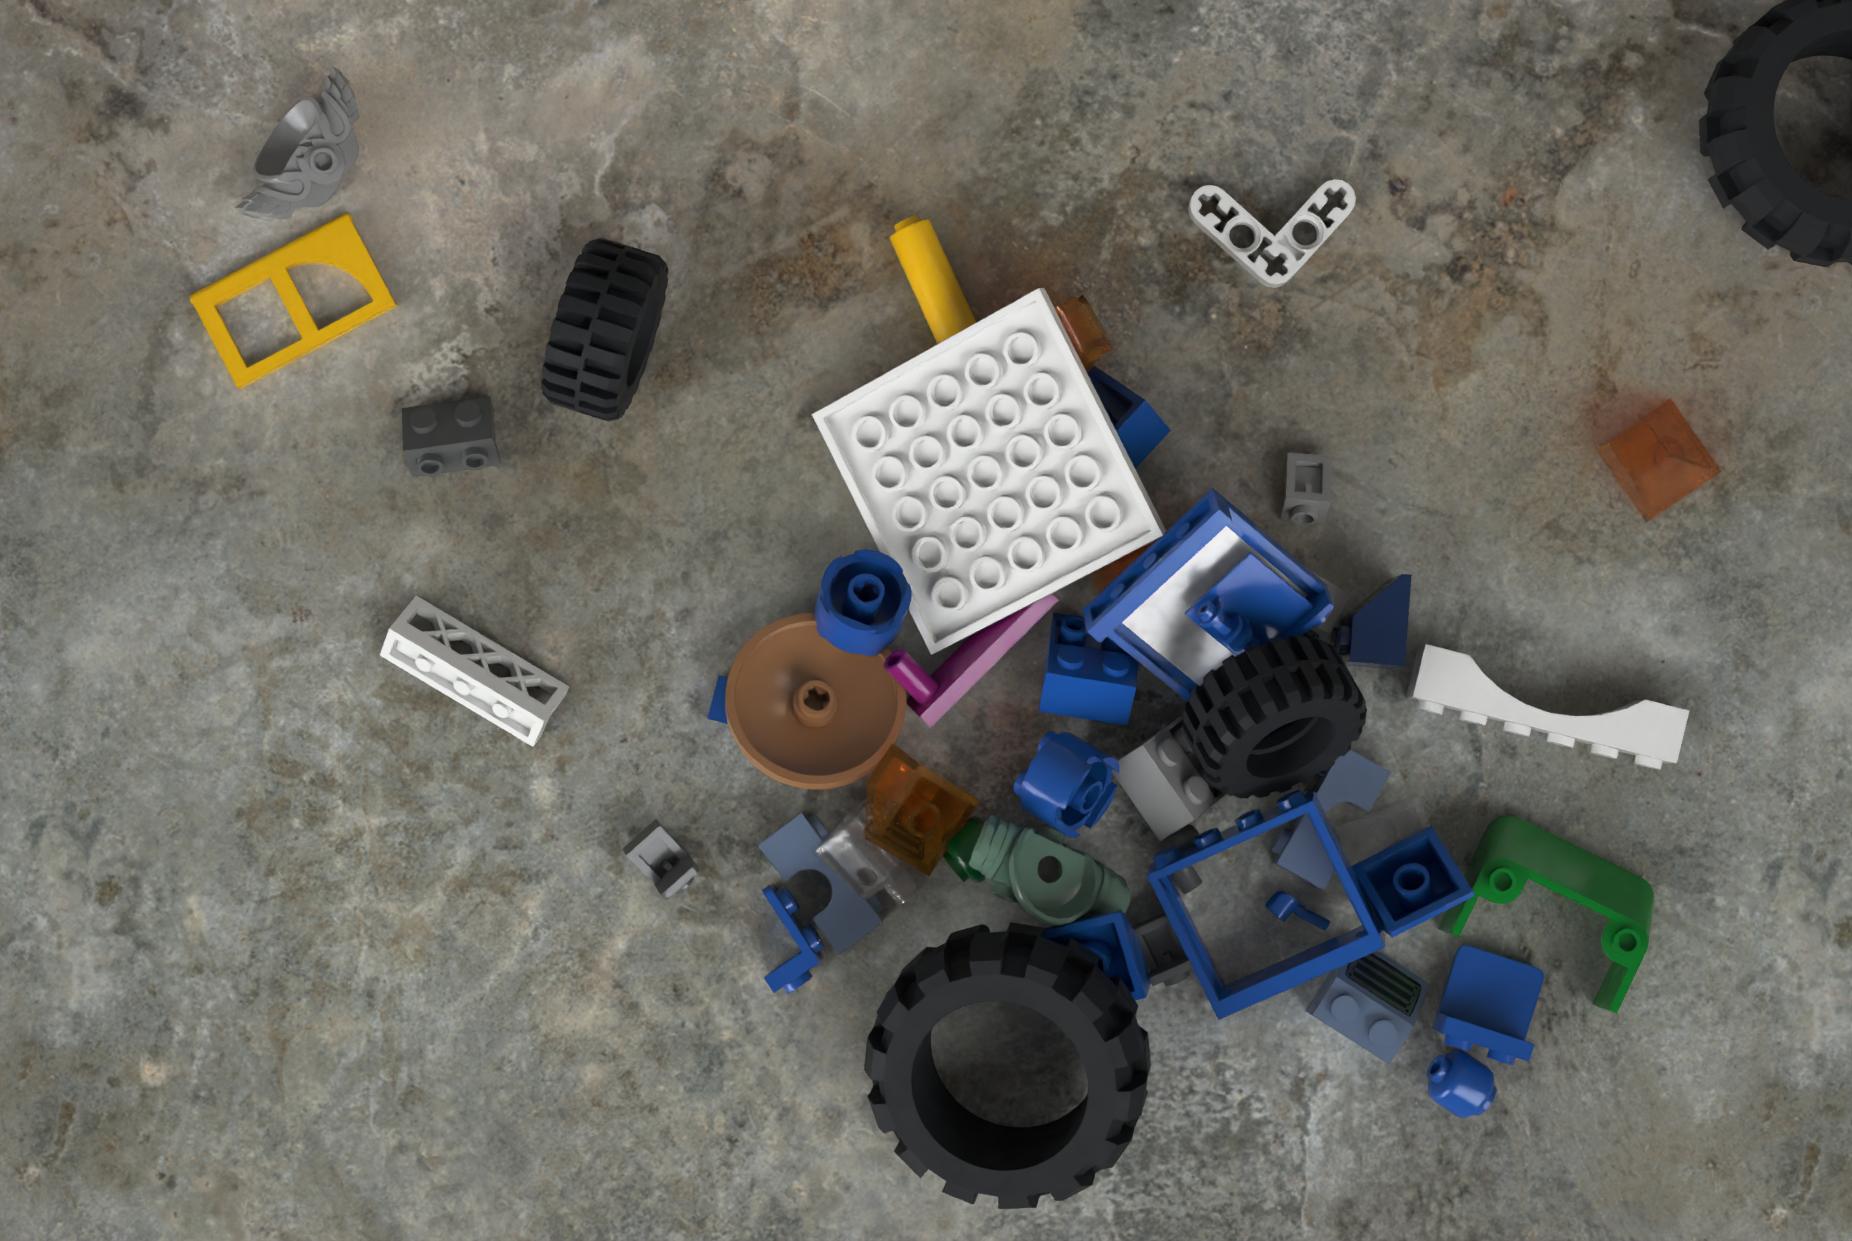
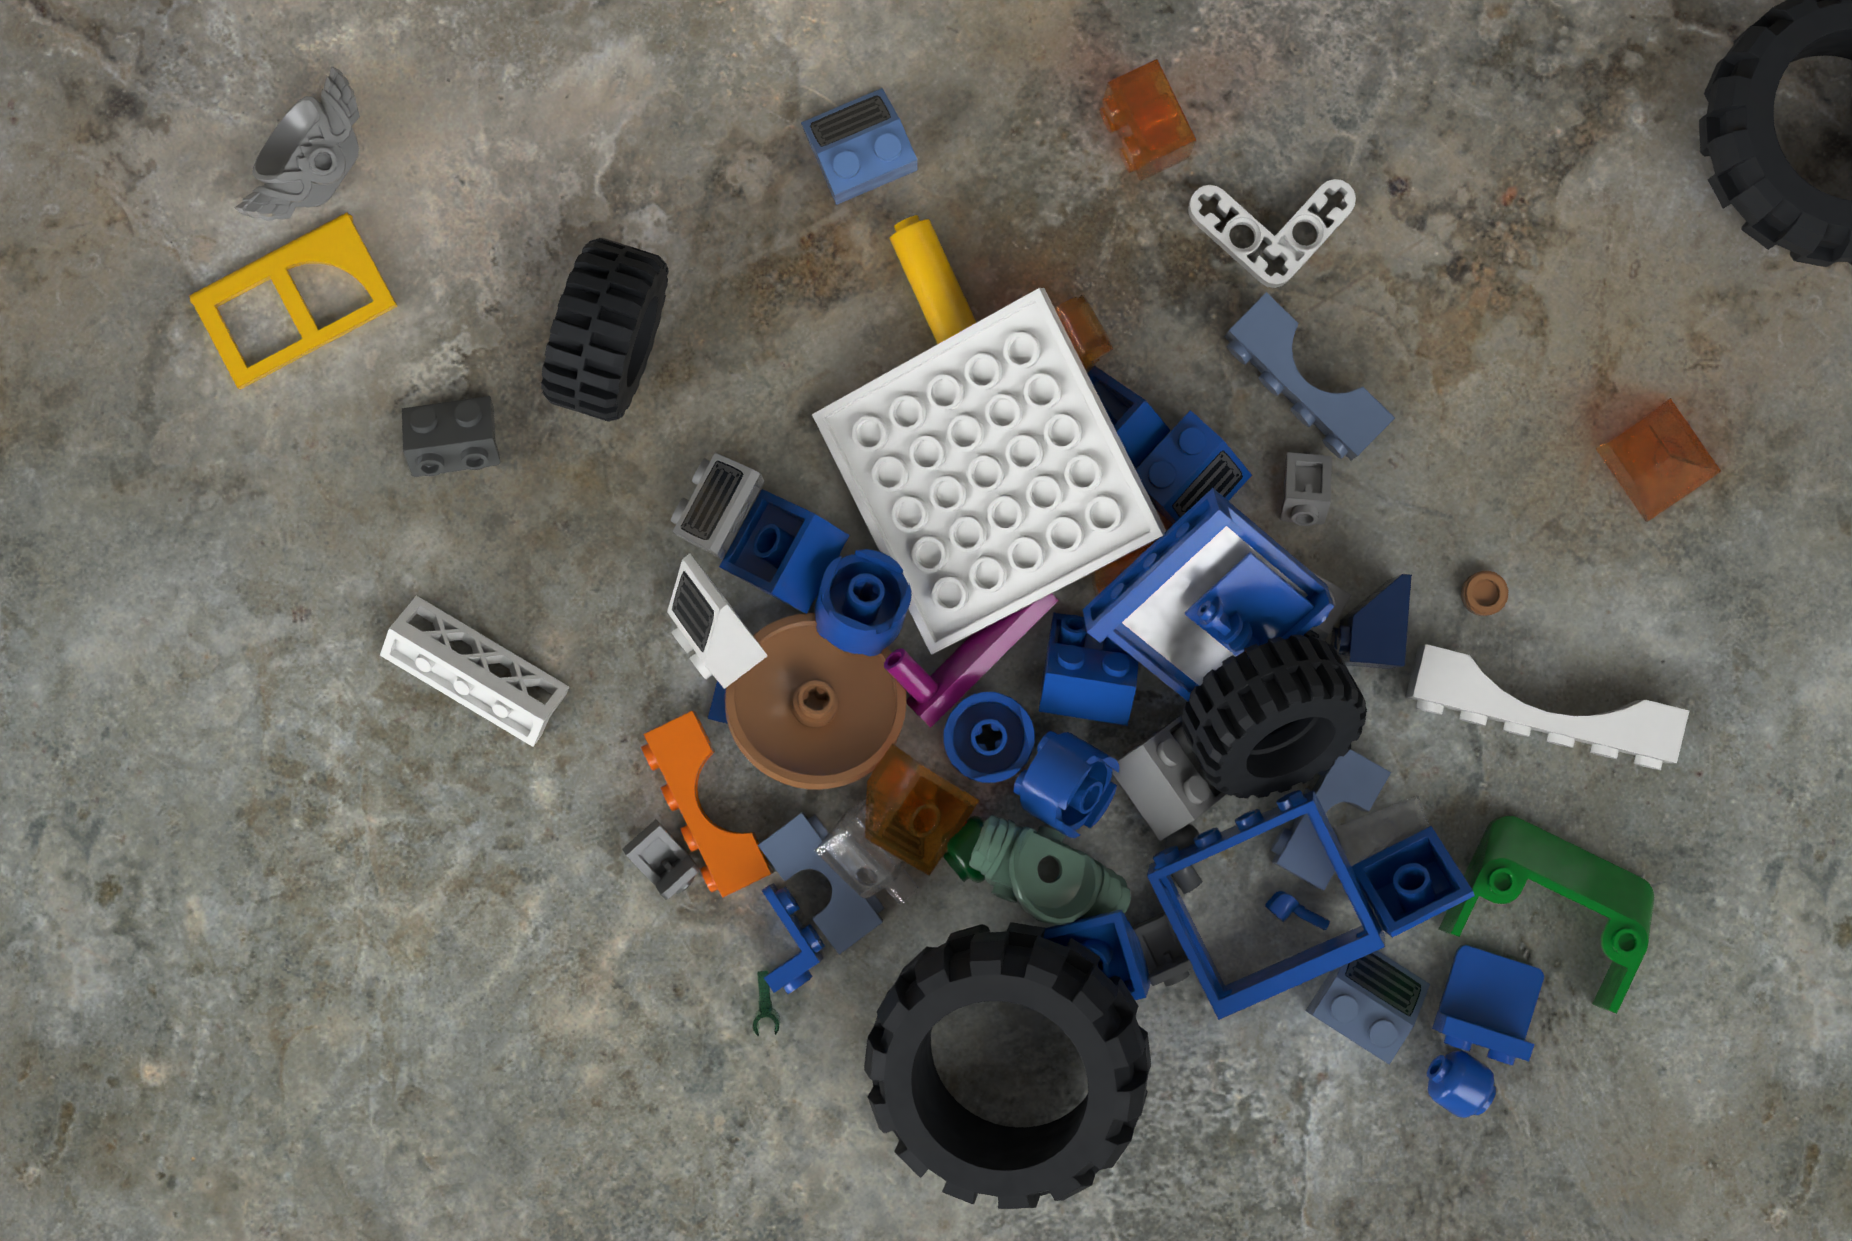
(680, 753): none -> orange arch
(711, 627): none -> white slope
(718, 504): none -> slope
(765, 1005): none -> clear green hand
(784, 550): none -> blue slope
(860, 146): none -> medium blue slope
(1010, 751): none -> blue brick
(1147, 121): none -> clear orange brick
(1188, 467): none -> blue slope
(1266, 340): none -> sand blue arch
(1484, 593): none -> medium nougat tile

